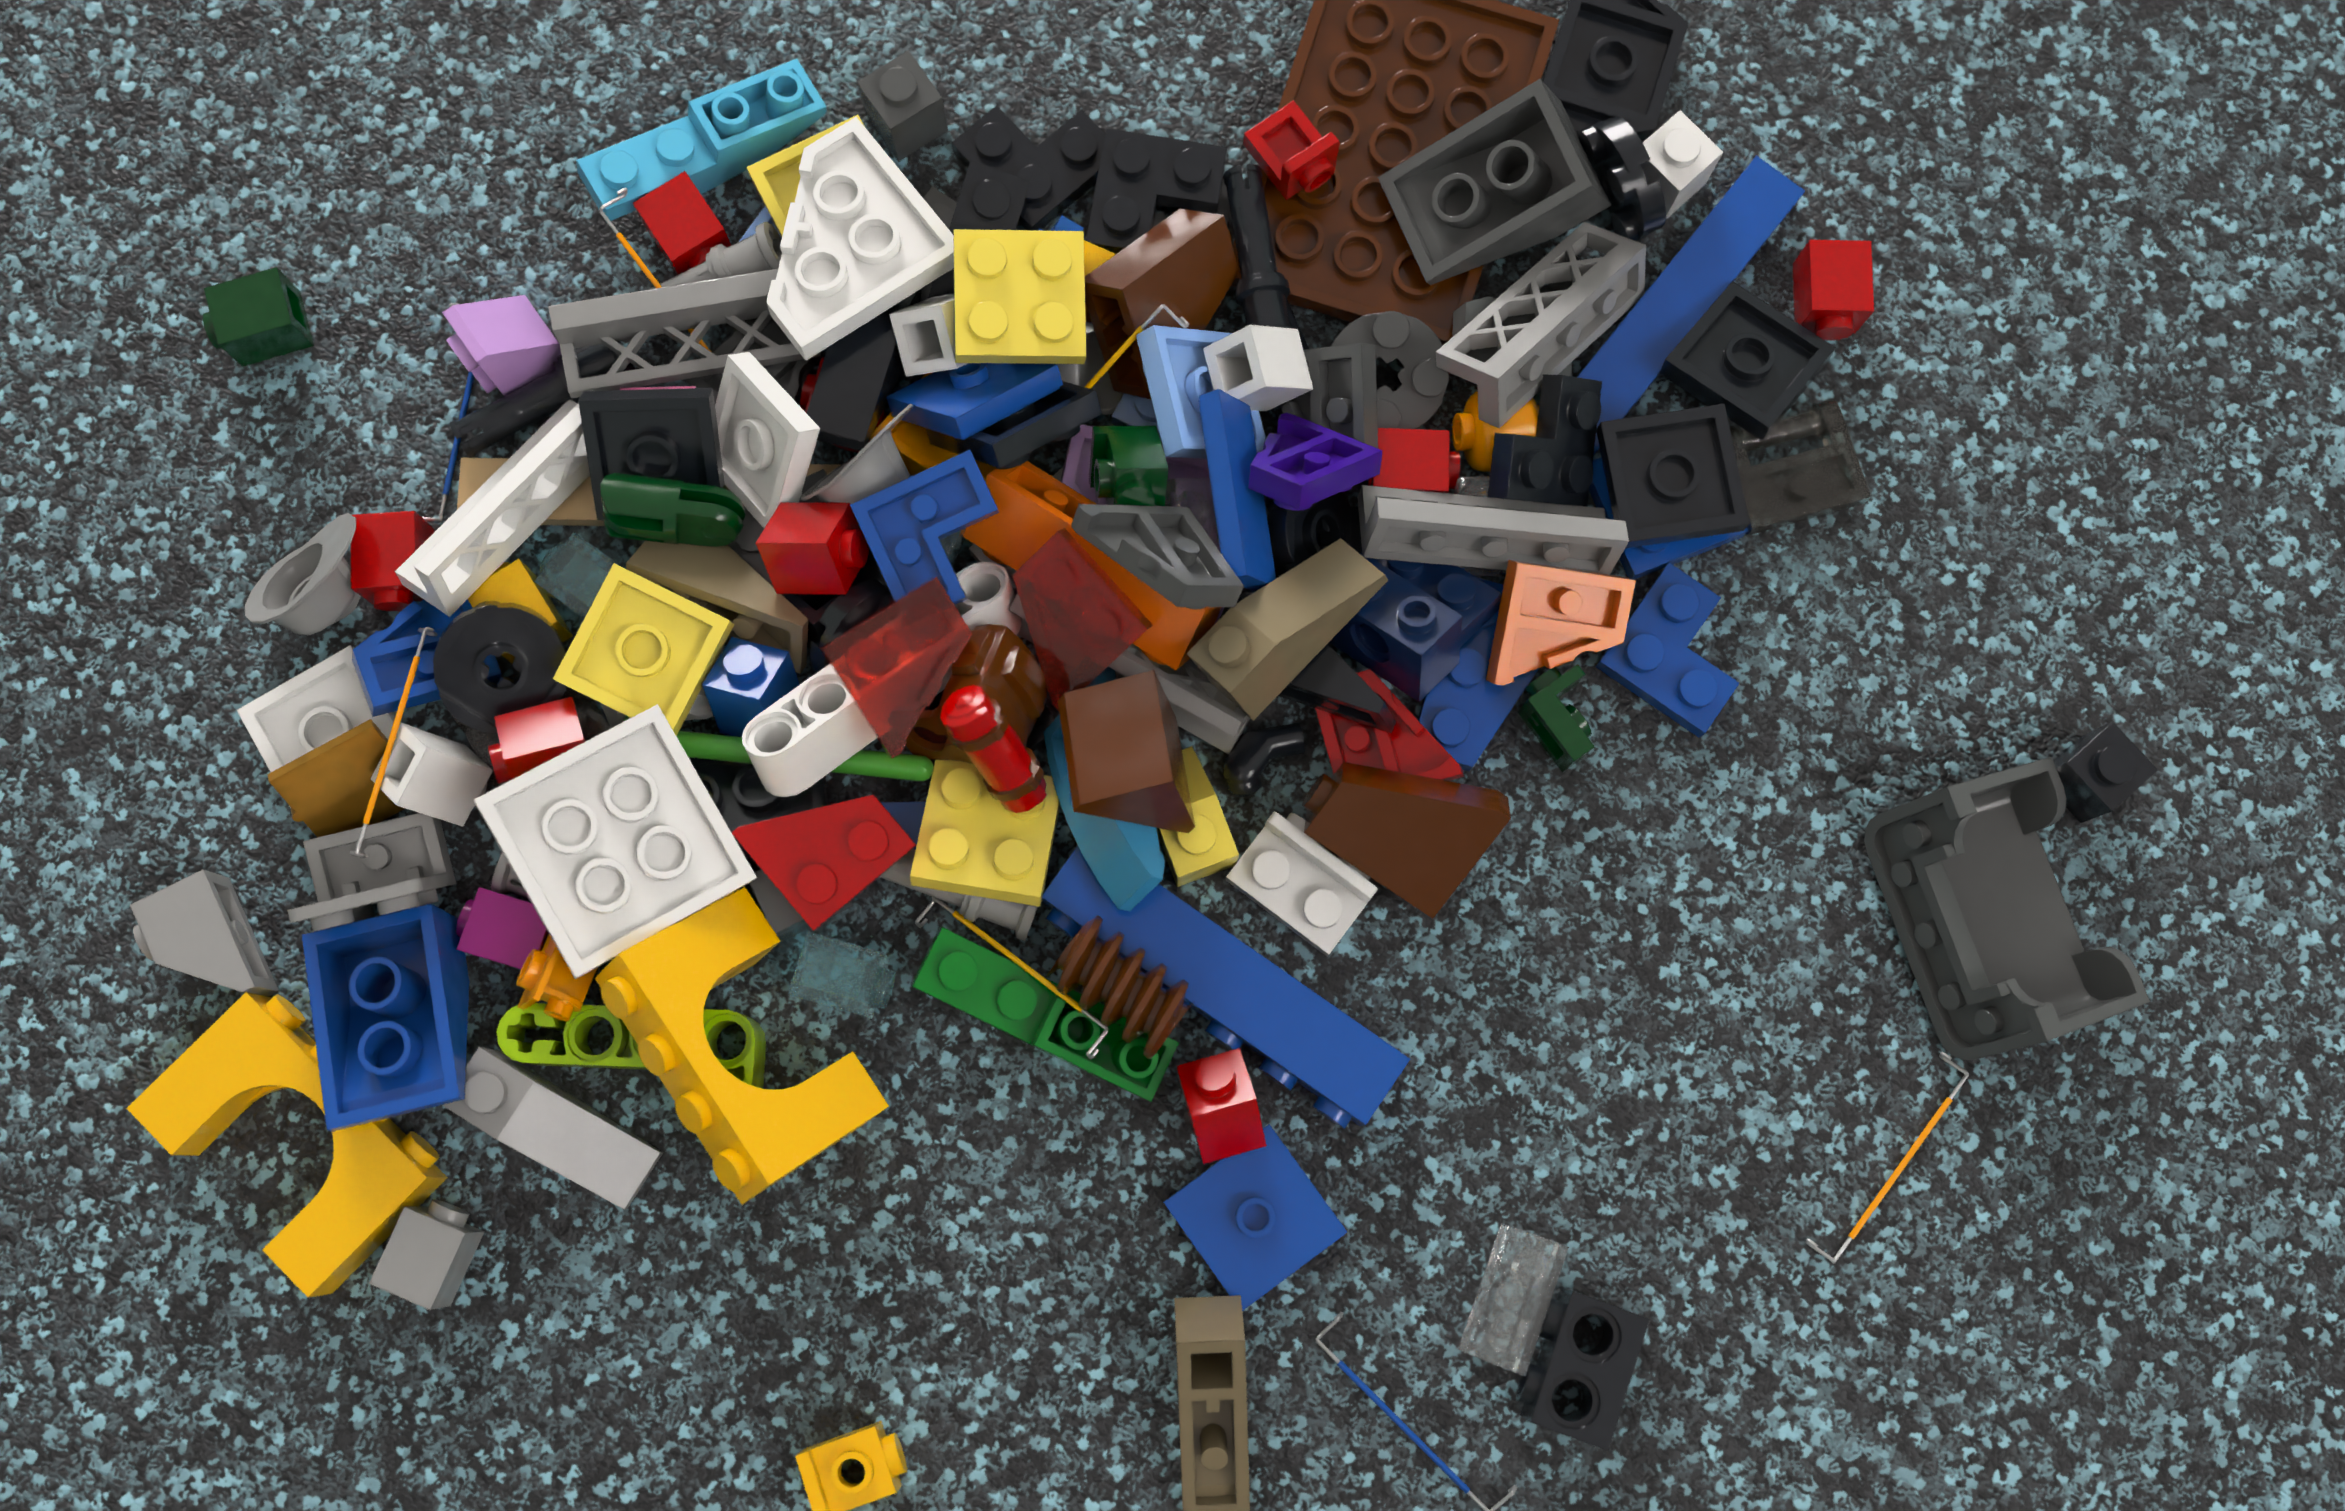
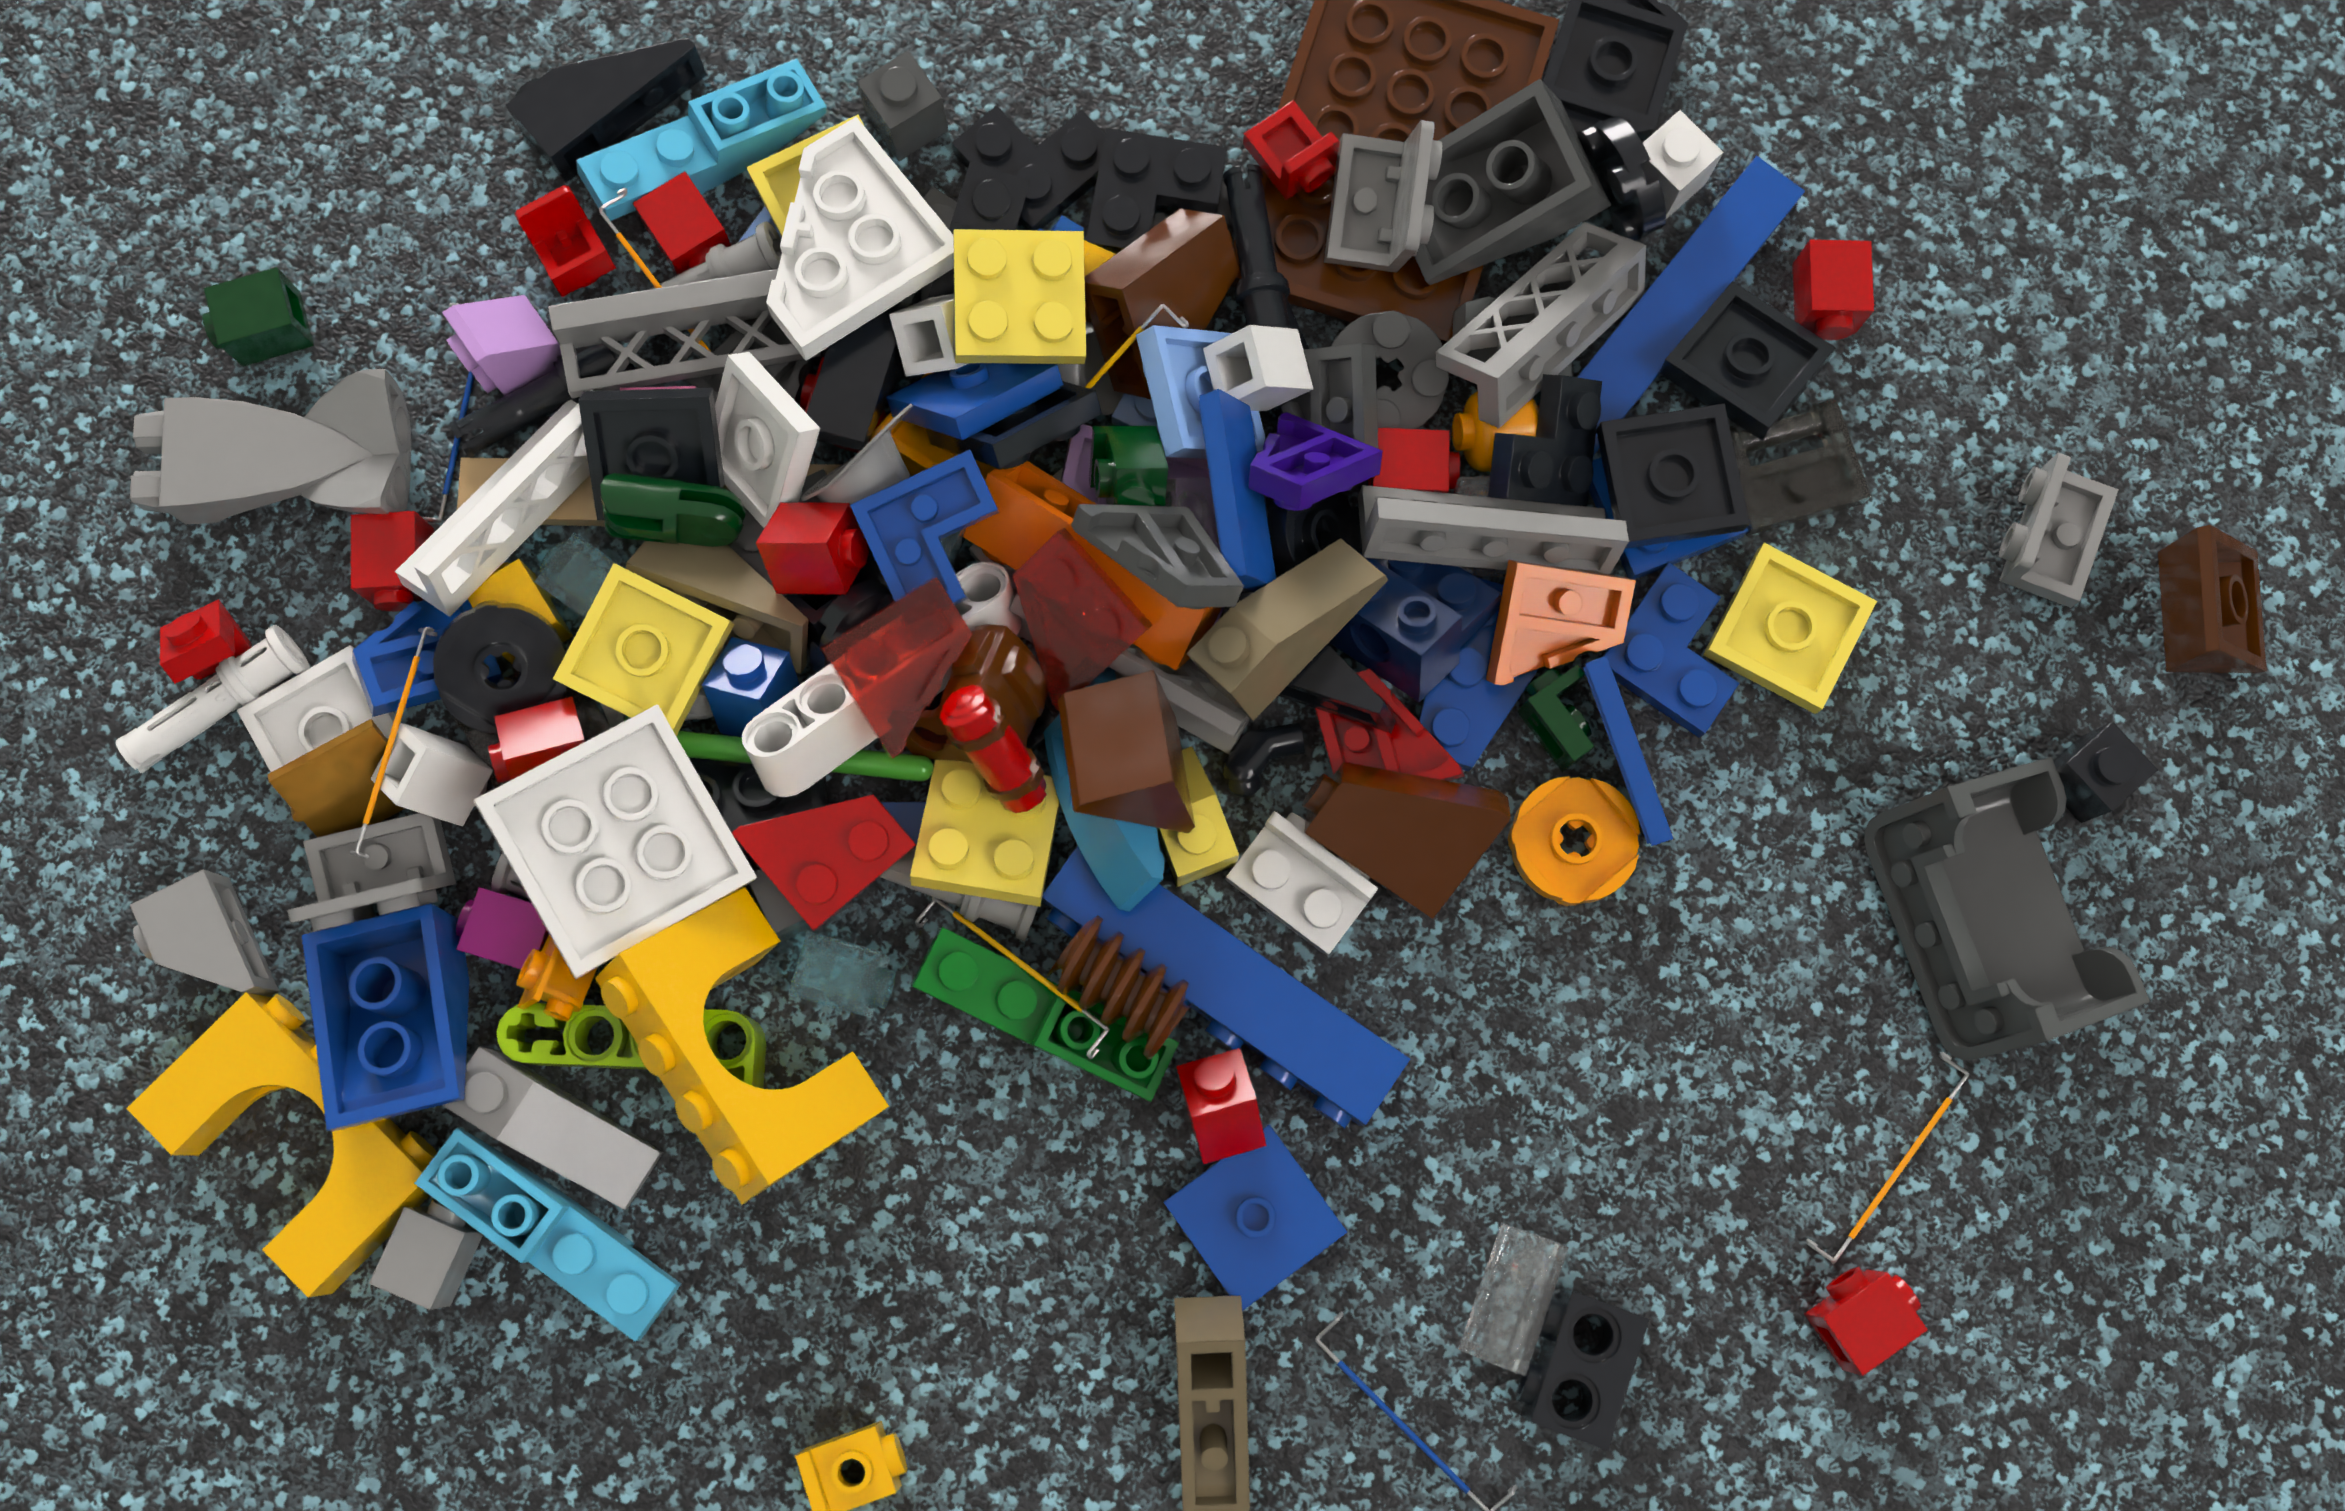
(200, 641): none -> red bracket
(234, 685): none -> white pin
(244, 455): none -> light grey hips
(308, 585): light grey piece -> none
(549, 1232): none -> medium azure slope
(564, 240): none -> red bracket
(602, 100): none -> black slope
(1380, 199): none -> light grey bracket
(1611, 843): none -> light orange plate
(1627, 751): none -> blue tile
(1790, 628): none -> light yellow plate
(1866, 1318): none -> red brick
(2057, 533): none -> light grey bracket
(2211, 604): none -> reddish brown slope

